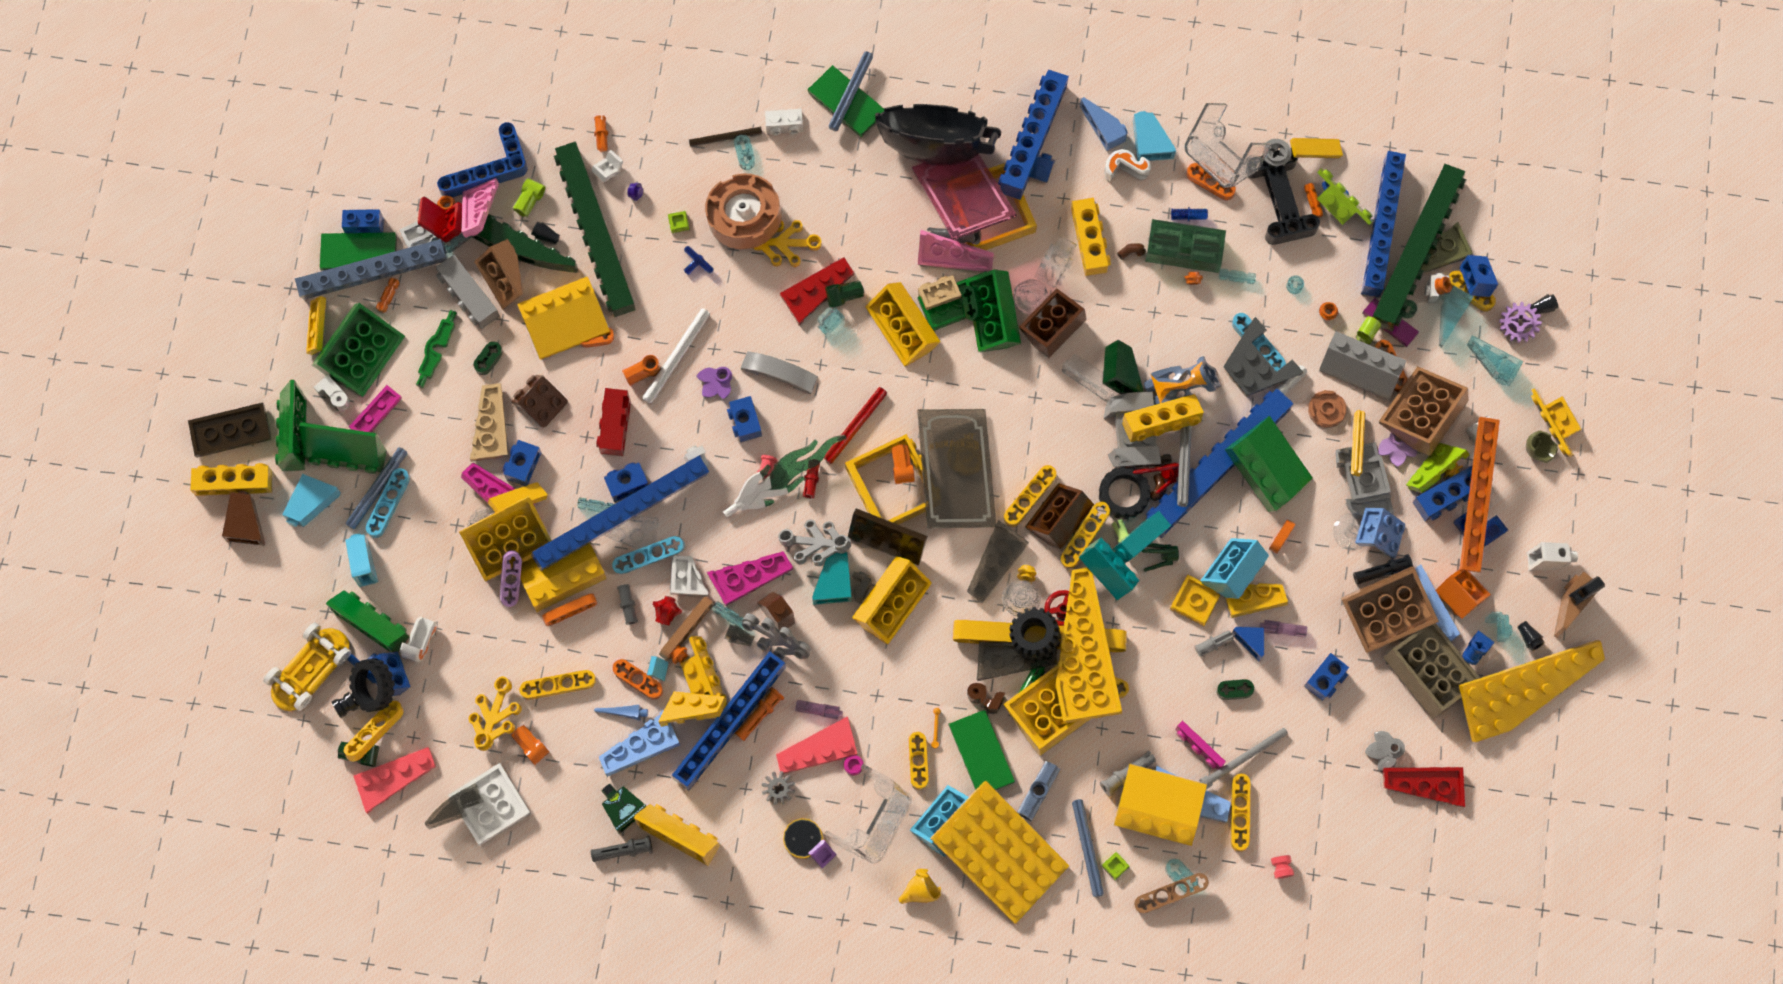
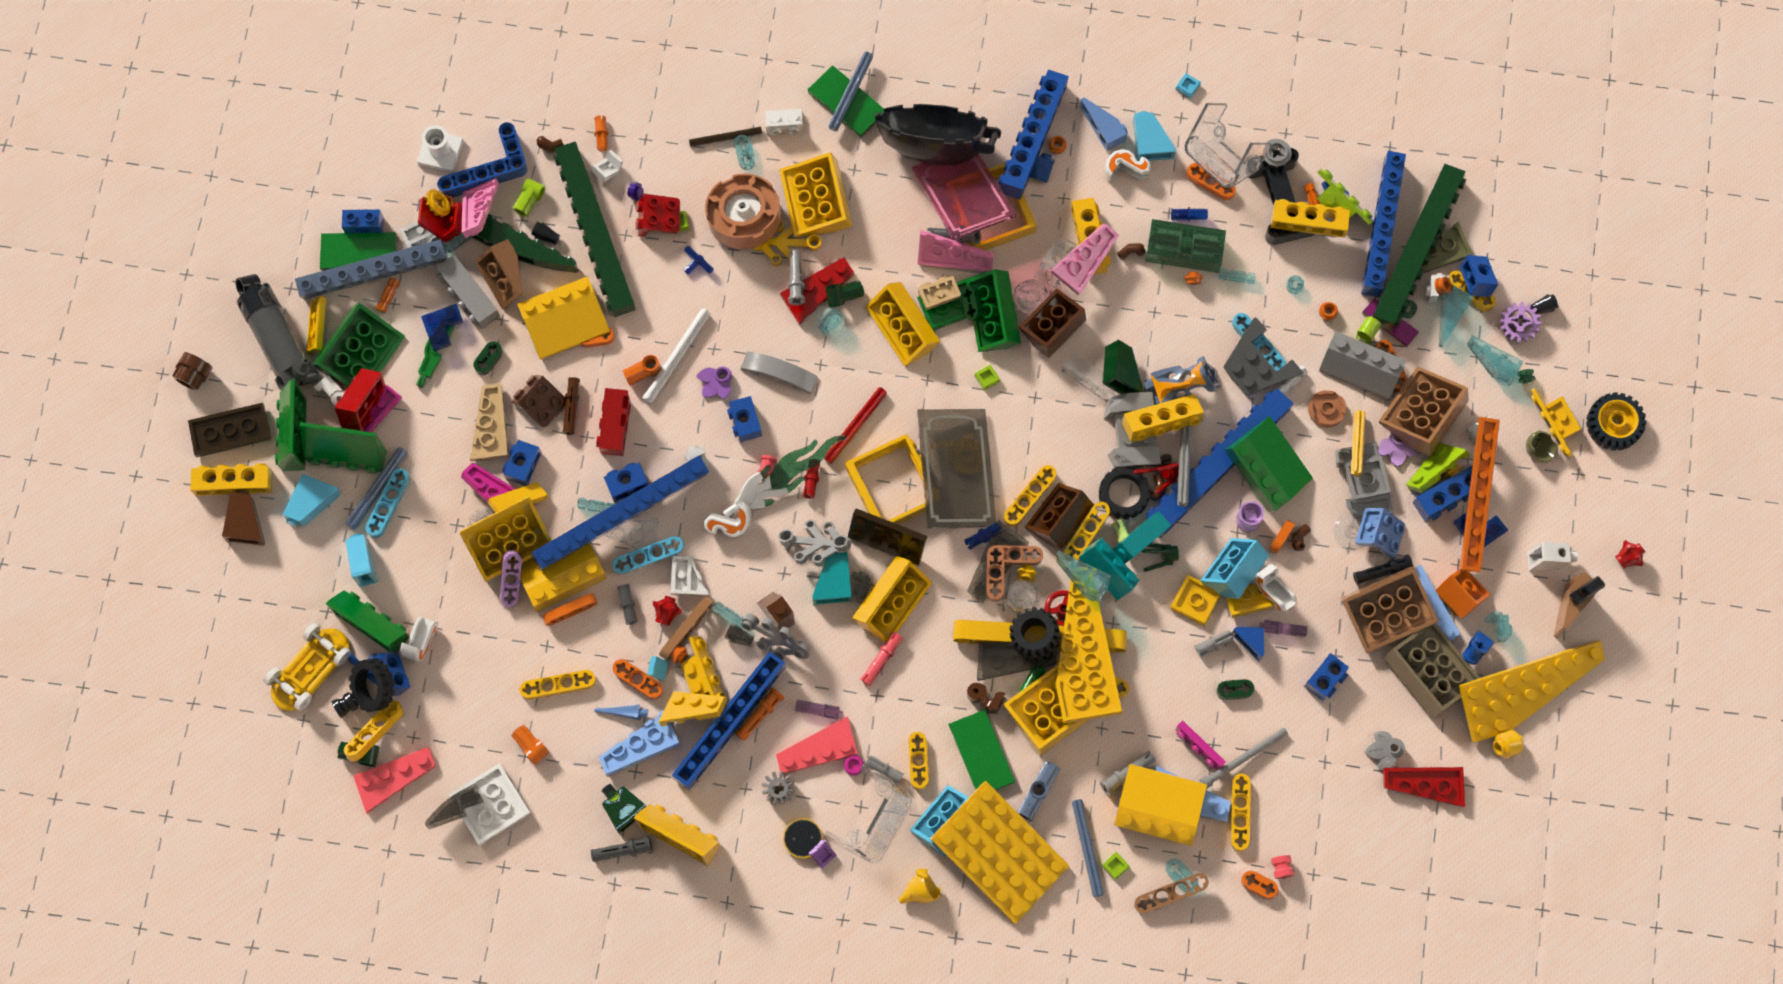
(191, 371): none -> reddish brown piece
(273, 332): none -> dark grey piece
(359, 399): none -> red wedge
(438, 322): none -> clear blue plate
(439, 149): none -> white plant
(443, 206): none -> yellow gear
(494, 716): yellow plant -> none
(547, 145): none -> reddish brown arm
(571, 405): none -> reddish brown pin
(657, 214): none -> red bracket
(729, 526): none -> white animal
(744, 578): dark pink wing -> none
(796, 284): none -> light grey pin
(816, 196): none -> yellow slope
(884, 768): none -> light grey axle
(887, 651): none -> coral pin
(902, 467): orange piece -> none
(935, 744): light orange hinge -> none
(983, 535): none -> clear blue pin
(987, 377): none -> lime tile
(1005, 559): none -> nougat beam
(1057, 140): none -> orange plate
(1084, 260): none -> bright pink wing
(1087, 579): none -> clear light blue slope
(1188, 85): none -> medium azure tile
(1249, 516): none -> lavender wheel
(1262, 880): none -> orange beam
(1275, 589): none -> white animal
(1298, 537): none -> reddish brown arm
(1300, 223): none -> yellow brick
(1316, 148): yellow tile -> none
(1508, 744): none -> yellow head
(1526, 376): none -> clear green bush
(1531, 637): black cone -> none
(1625, 411): none -> wheel
(1630, 555): none -> red rock

